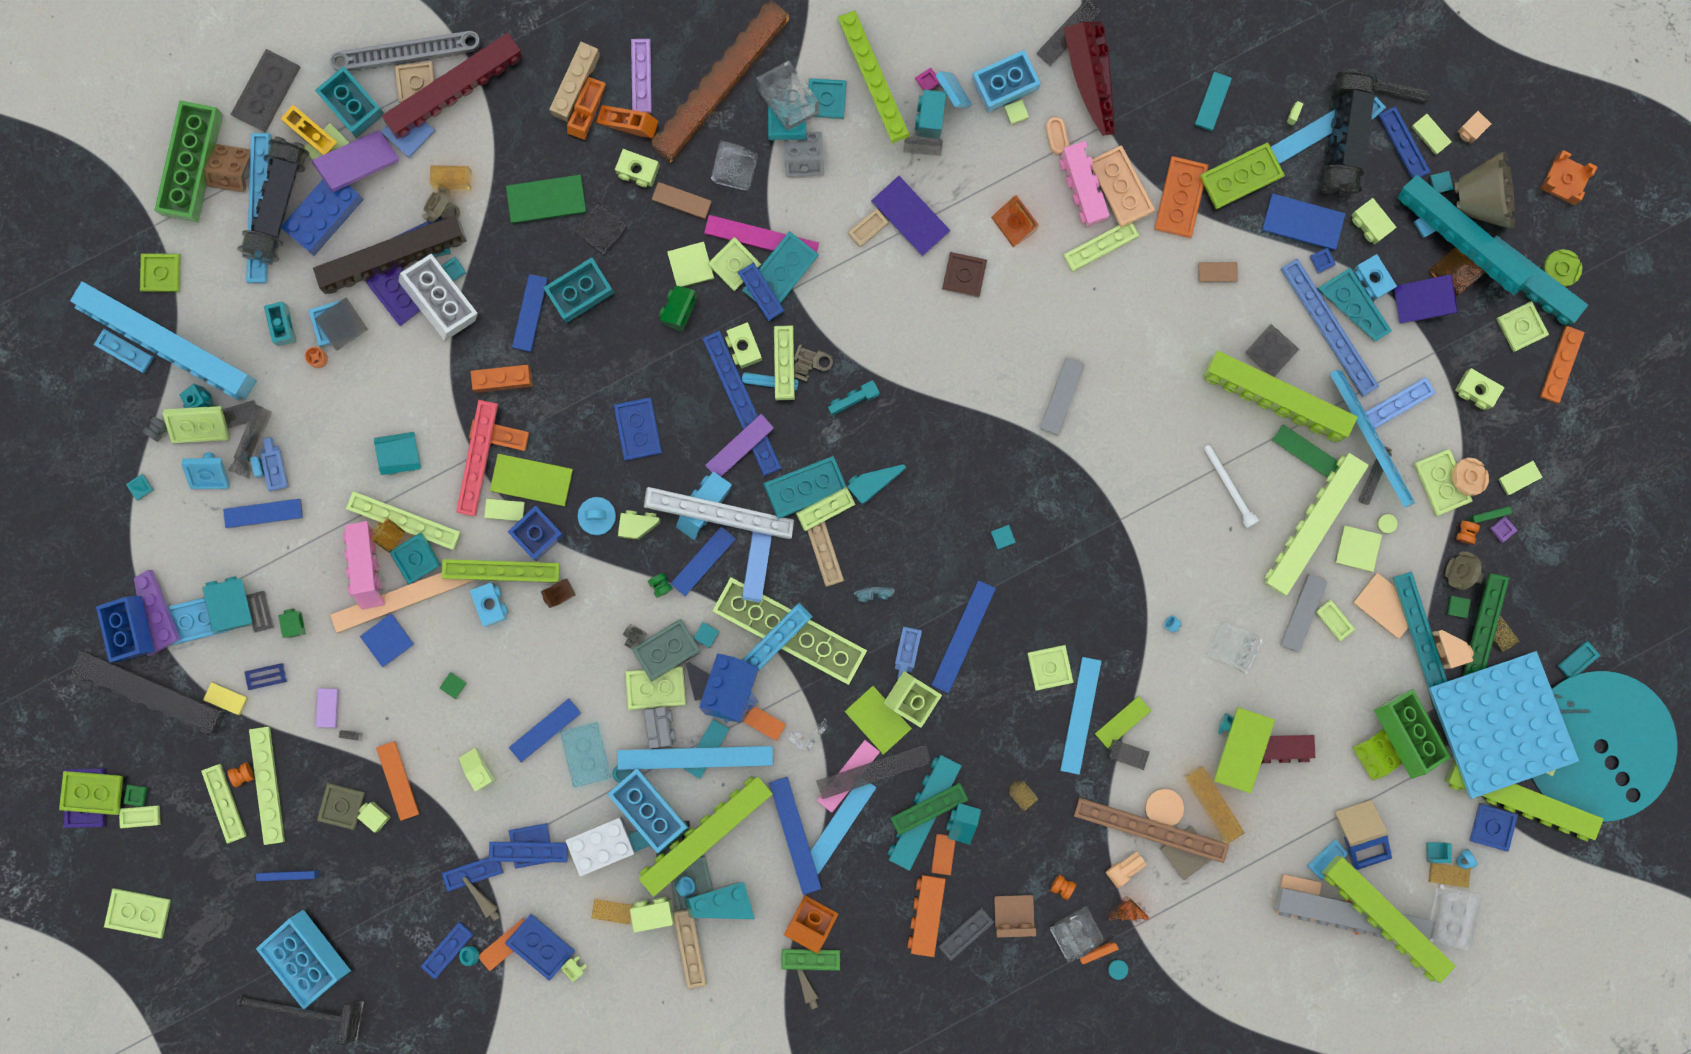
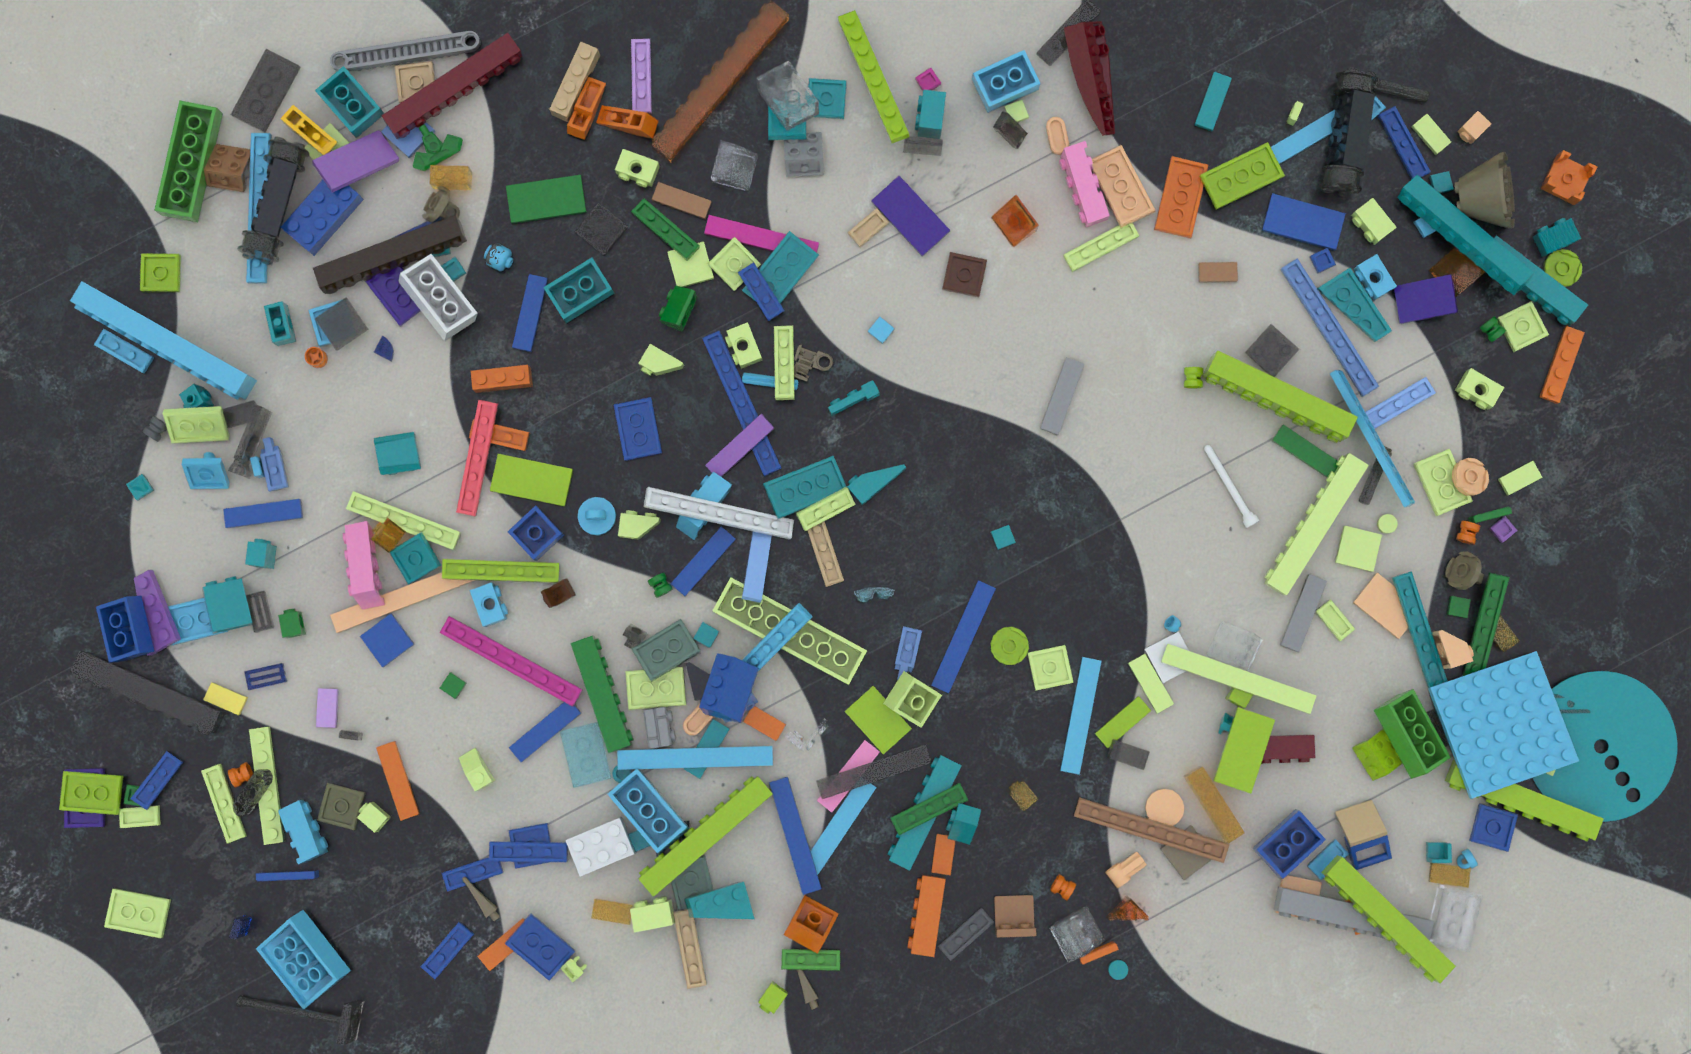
(156, 780): none -> blue tile
(240, 927): none -> clear blue tile
(260, 789): none -> clear smoke beam
(261, 554): none -> teal brick
(303, 831): none -> medium azure wedge
(384, 349): none -> clear blue tile
(435, 149): none -> green piece
(469, 956): teal tile -> none
(498, 257): none -> medium azure head
(504, 510): yellowish green tile -> none
(511, 661): none -> dark pink tile
(601, 693): none -> green brick
(658, 362): none -> yellowish green slope
(665, 229): none -> green tile
(685, 886): medium azure tile -> none
(696, 721): none -> light nougat tile
(772, 998): none -> lime brick
(881, 330): none -> medium azure tile
(953, 89): medium azure tile -> none
(1009, 645): none -> lime tile
(1010, 130): none -> clear smoke tile
(1150, 683): none -> yellowish green tile
(1155, 654): none -> white tile
(1193, 377): none -> lime wheel
(1238, 679): none -> yellowish green tile
(1239, 697): none -> lime brick
(1289, 844): none -> blue brick
(1494, 333): none -> green wheel
(1556, 237): none -> teal brick
(1578, 660): teal tile -> none

